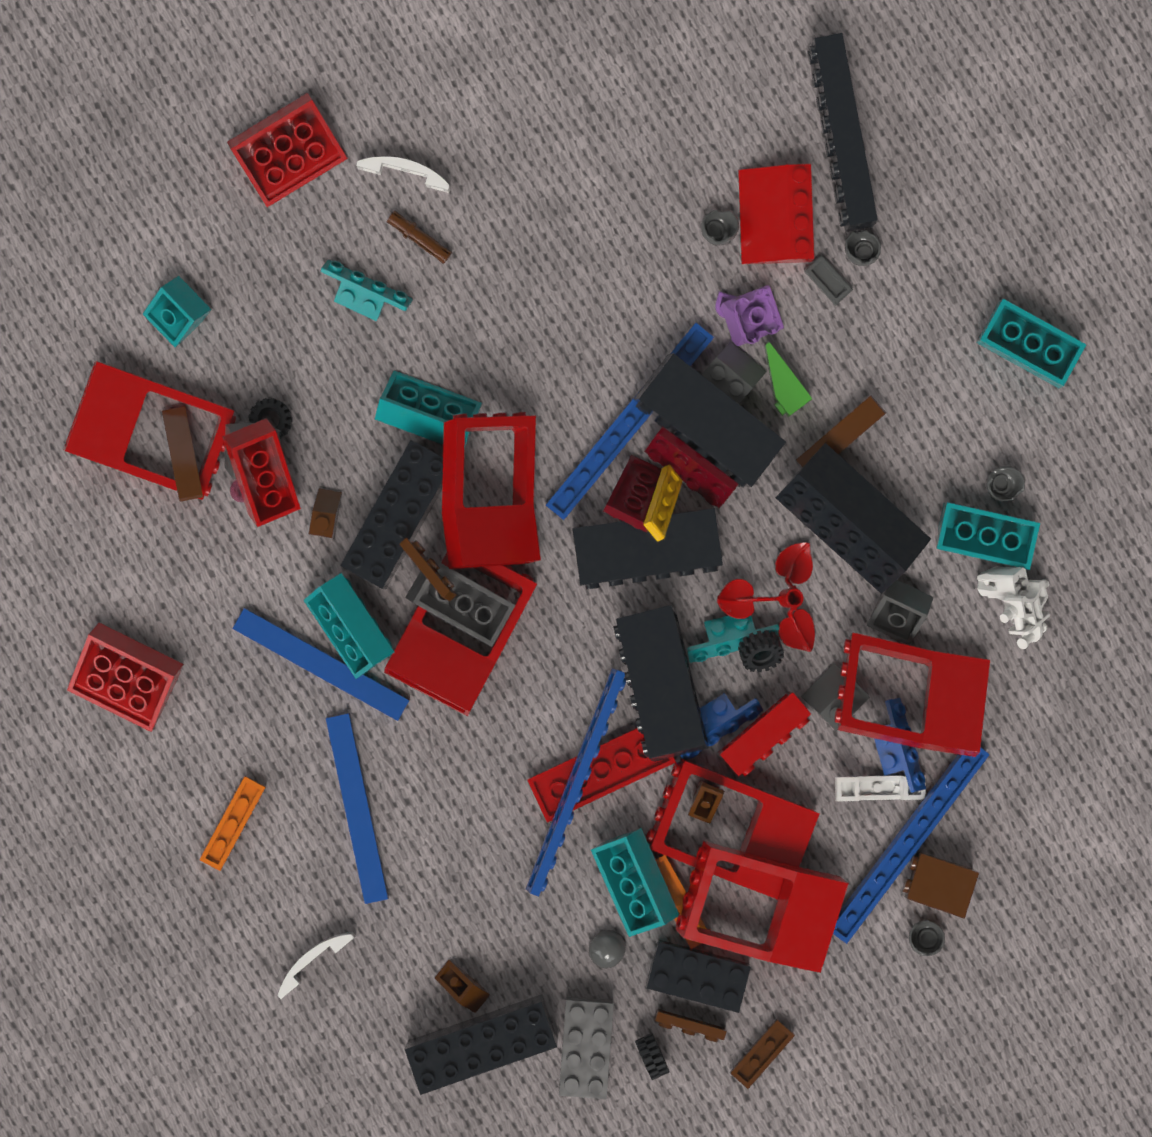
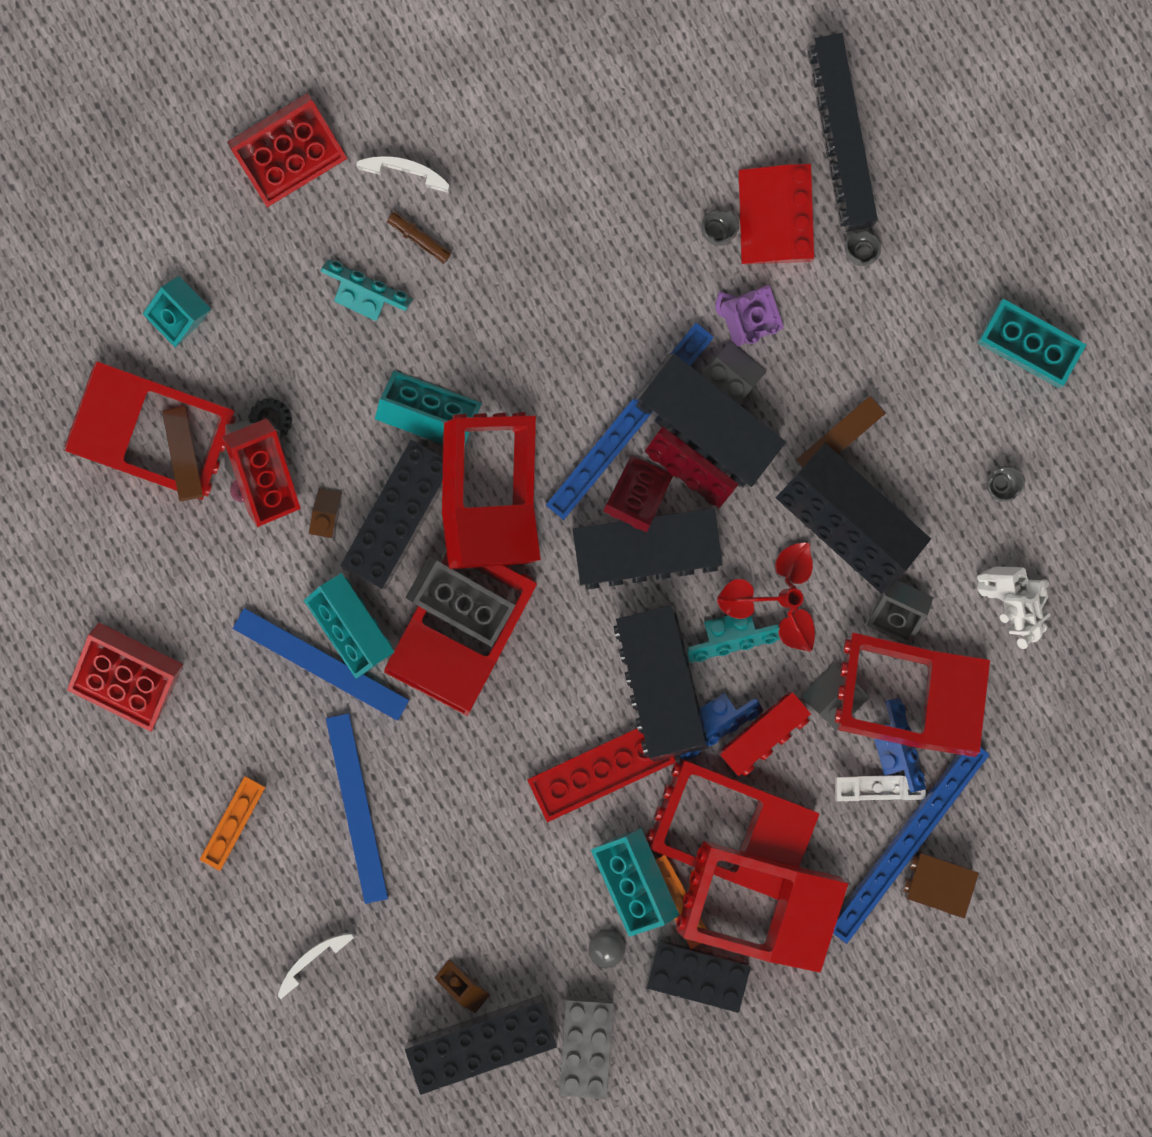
(428, 568): reddish brown plate -> none
(573, 791): blue plate -> none
(652, 1056): black tyre -> none
(663, 503): yellow tile -> none
(690, 1026): reddish brown plate -> none
(705, 802): reddish brown slope -> none
(761, 651): black tyre -> none
(762, 1053): reddish brown plate -> none
(786, 388): bright green slope -> none
(828, 280): dark grey tile -> none
(926, 938): dark grey hair -> none
(987, 535): teal slope -> none

